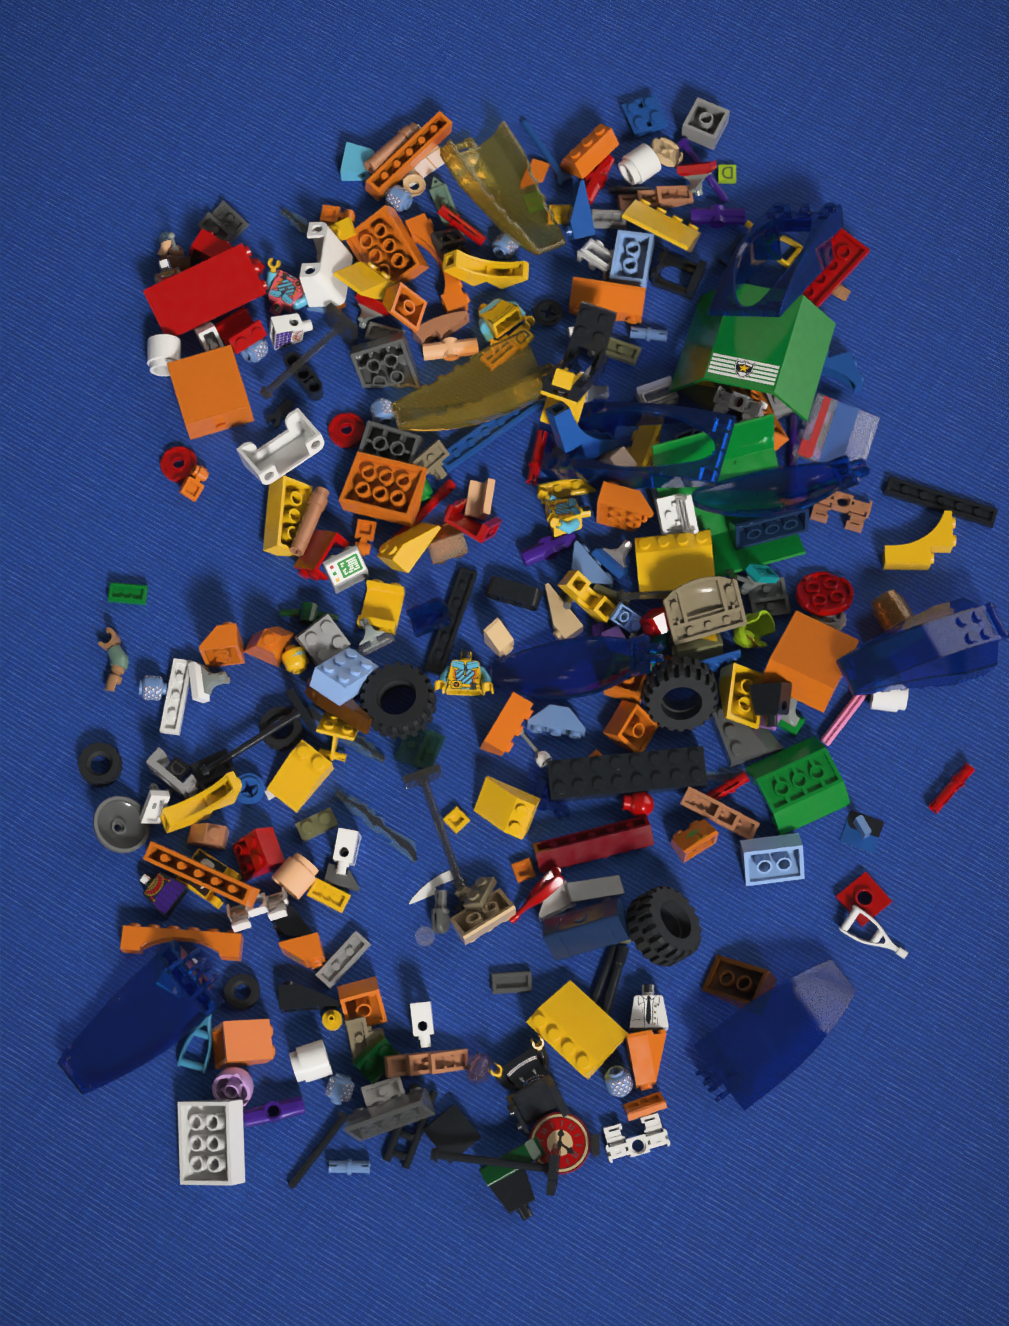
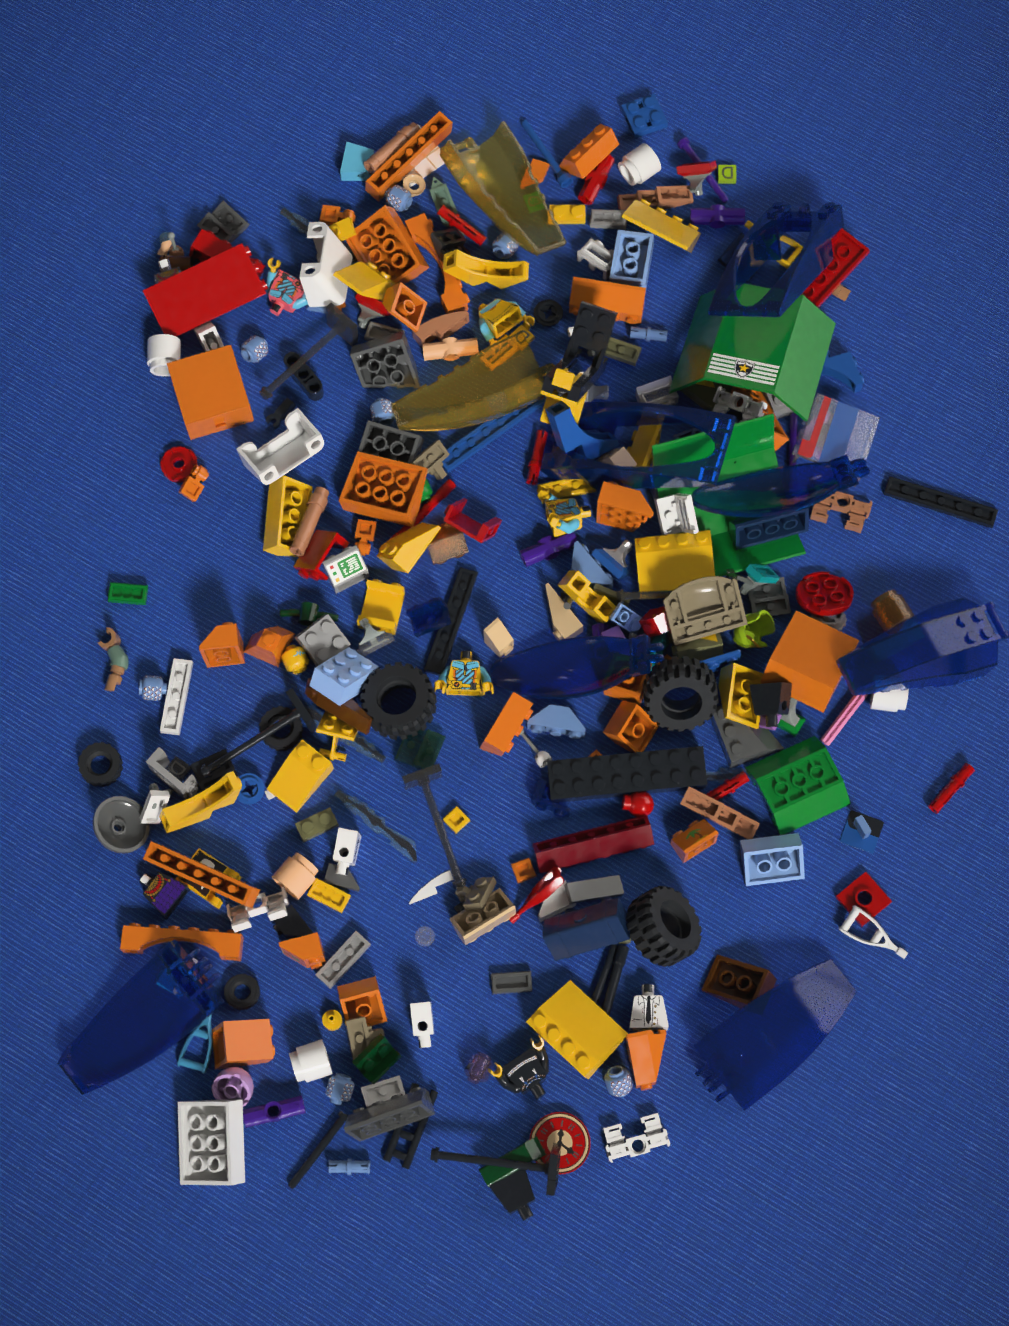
(204, 681): piece -> none
(208, 836): nougat slope -> none
(240, 330): red panel -> none
(258, 853): red slope -> none
(287, 330): white torso -> none
(300, 998): black slope -> none
(346, 440): red tile -> none
(426, 1062): nougat slope -> none
(440, 914): dark grey arm -> none
(452, 1131): black slope -> none
(479, 499): light nougat panel -> none
(506, 807): yellow slope -> none
(514, 593): black beam -> none
(535, 1102): black panel -> none
(579, 217): blue slope -> none
(595, 1145): clear smoke tile -> none
(617, 190): black piece -> none
(644, 1106): orange plate -> none
(666, 260): black panel -> none
(667, 152): tan tile -> none
(705, 123): light grey brick -> none
(920, 554): yellow arch -> none

